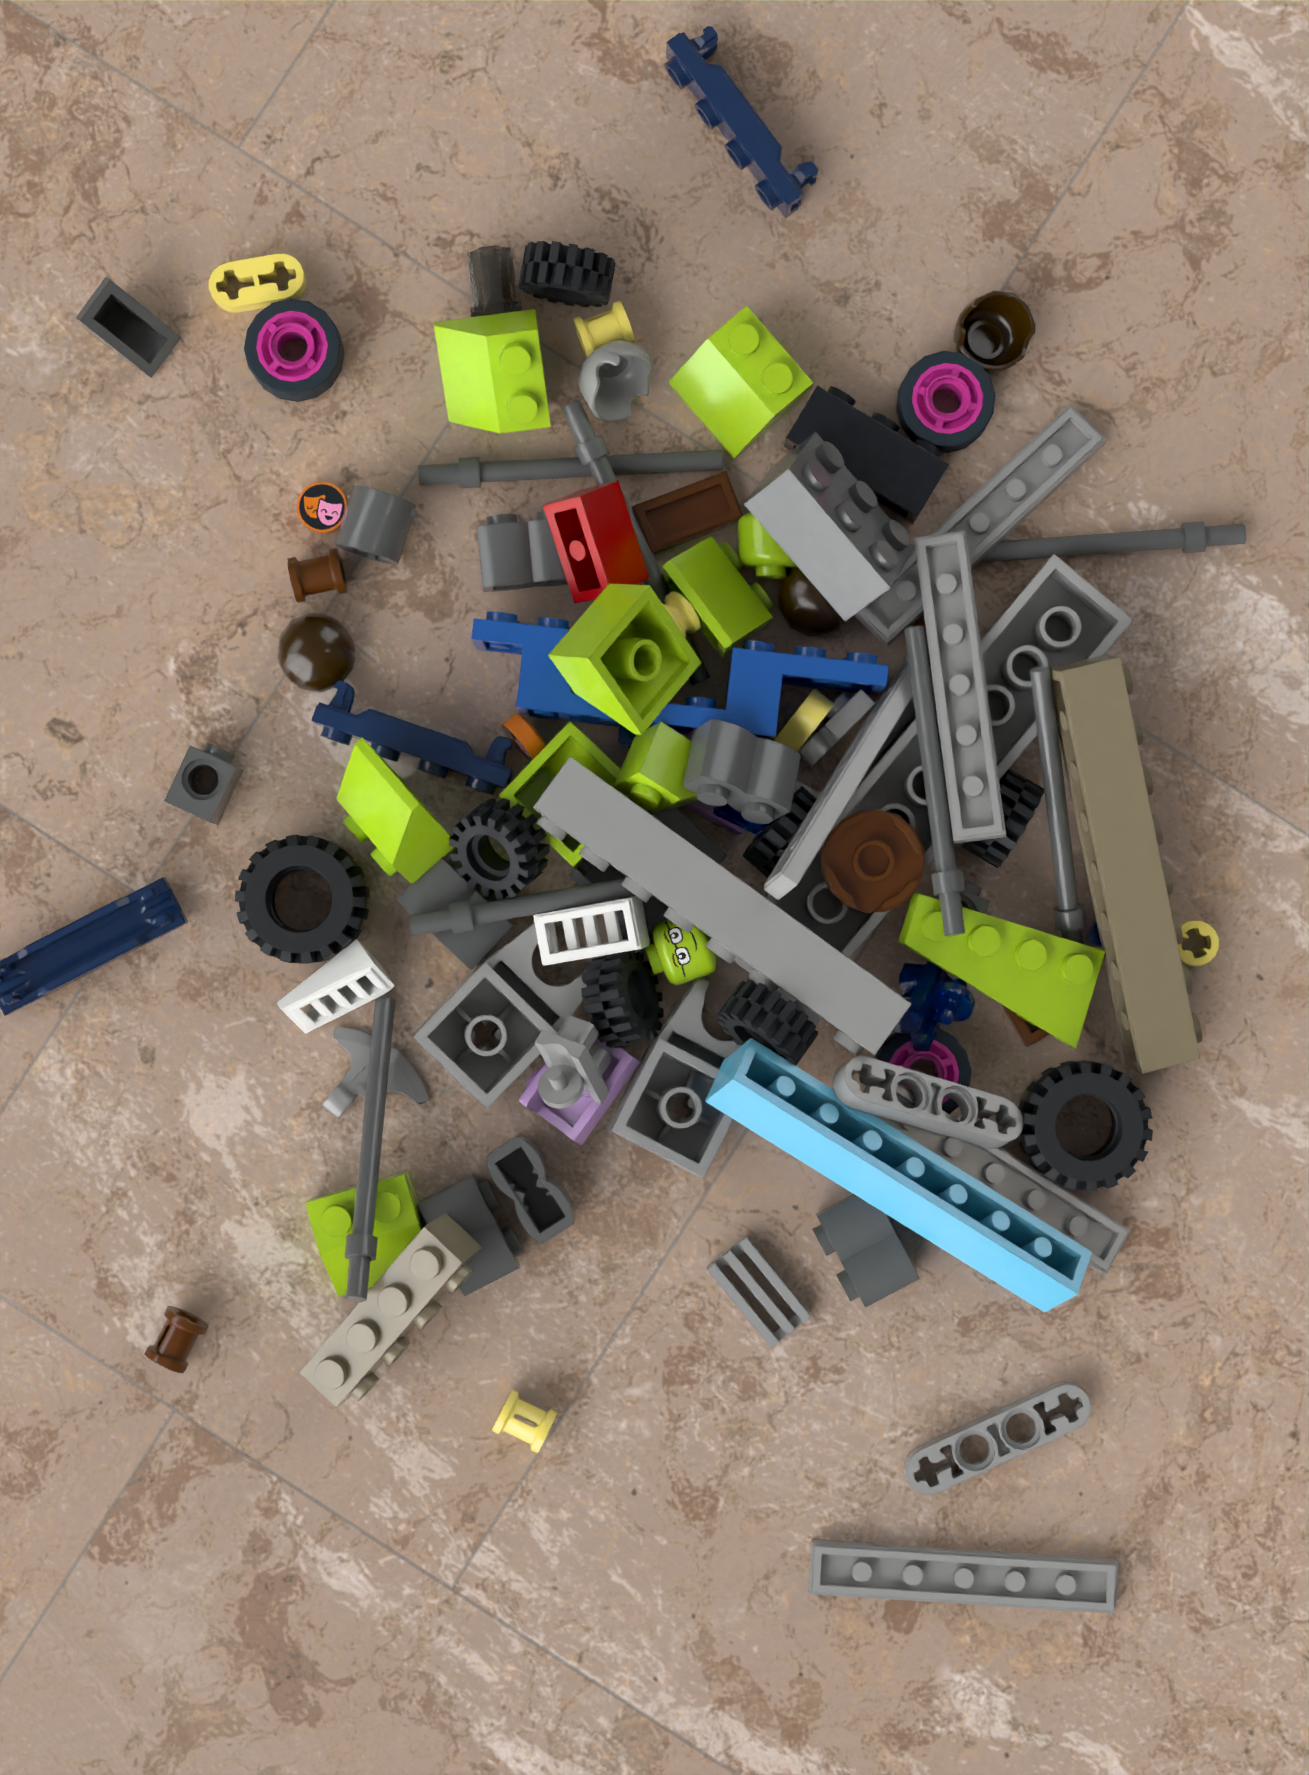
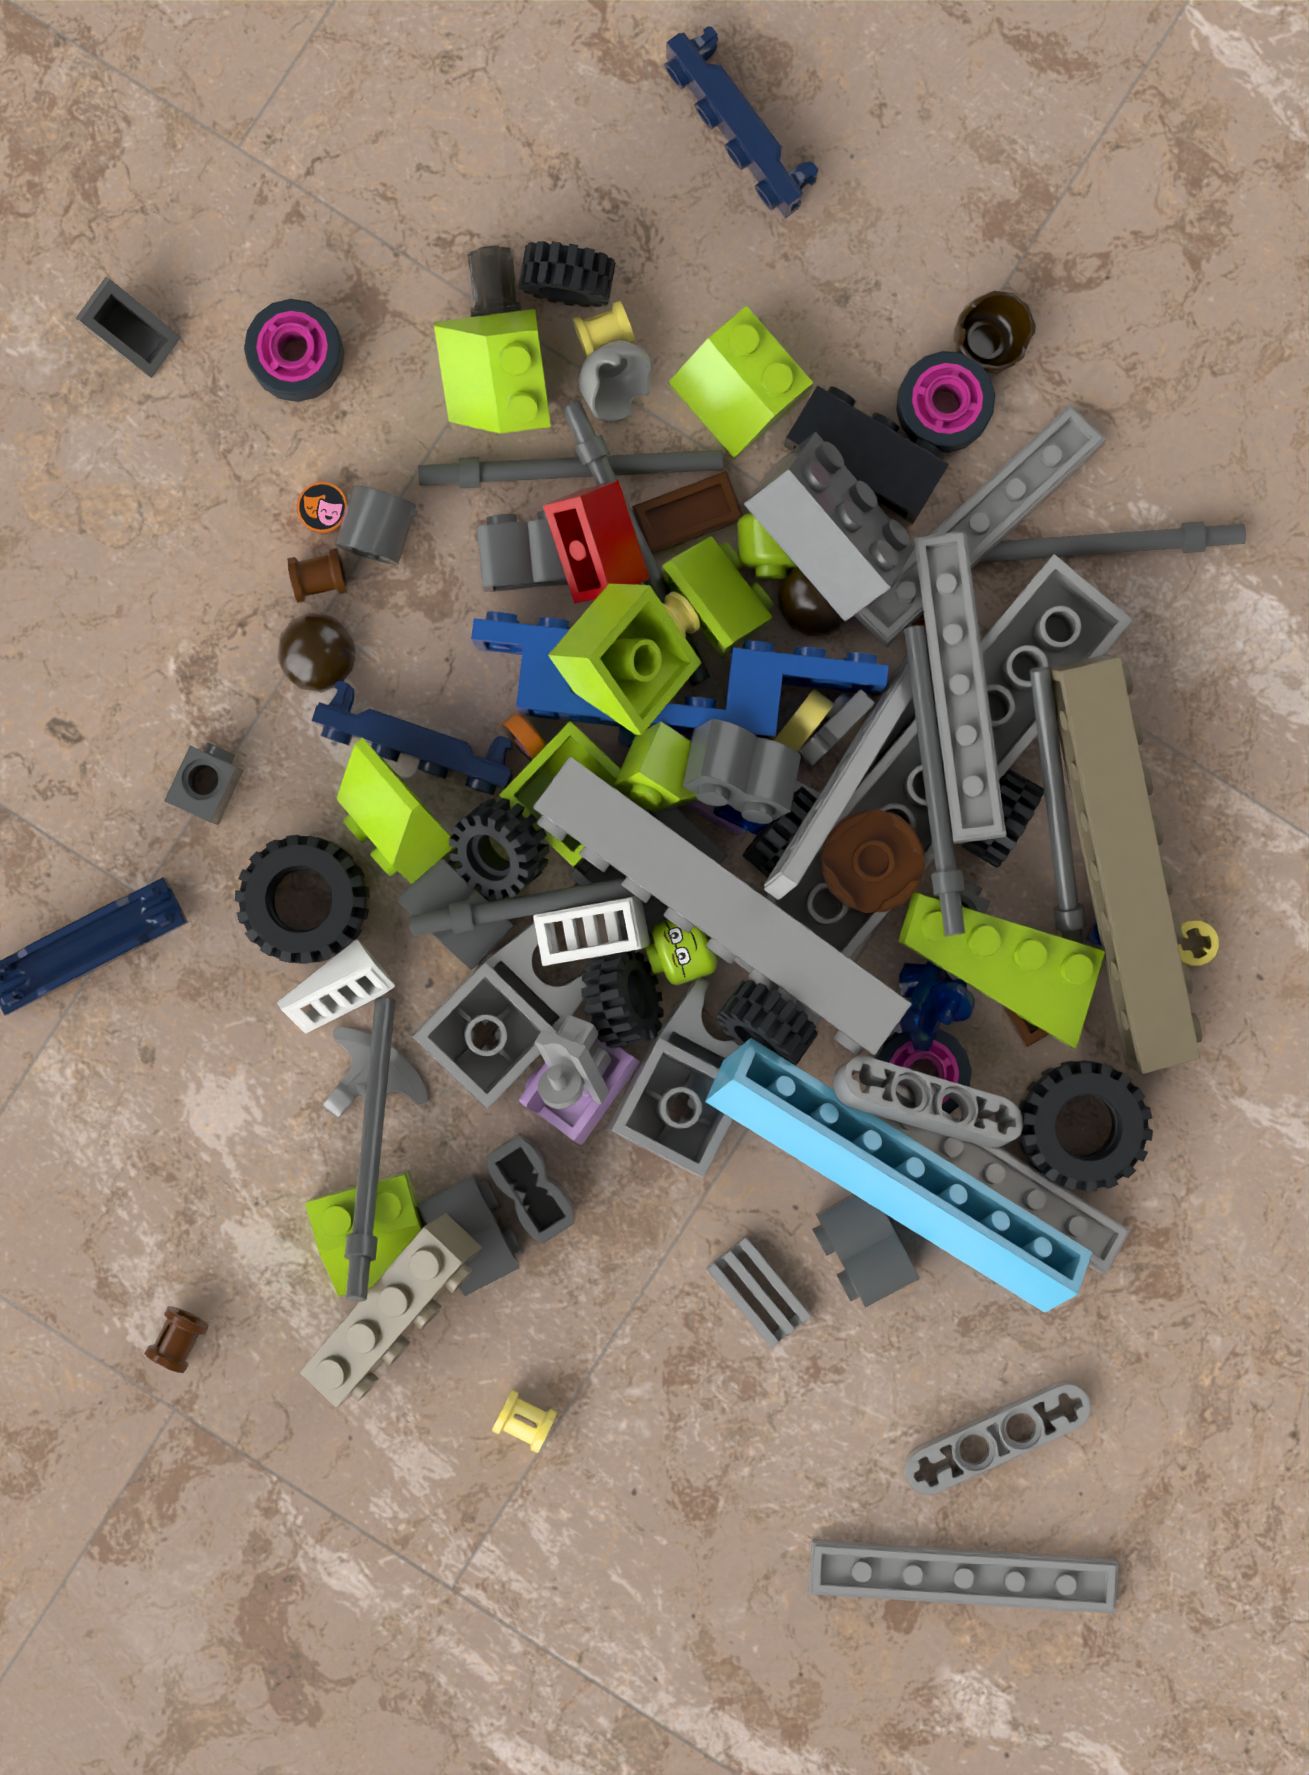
(255, 271): light yellow beam -> none

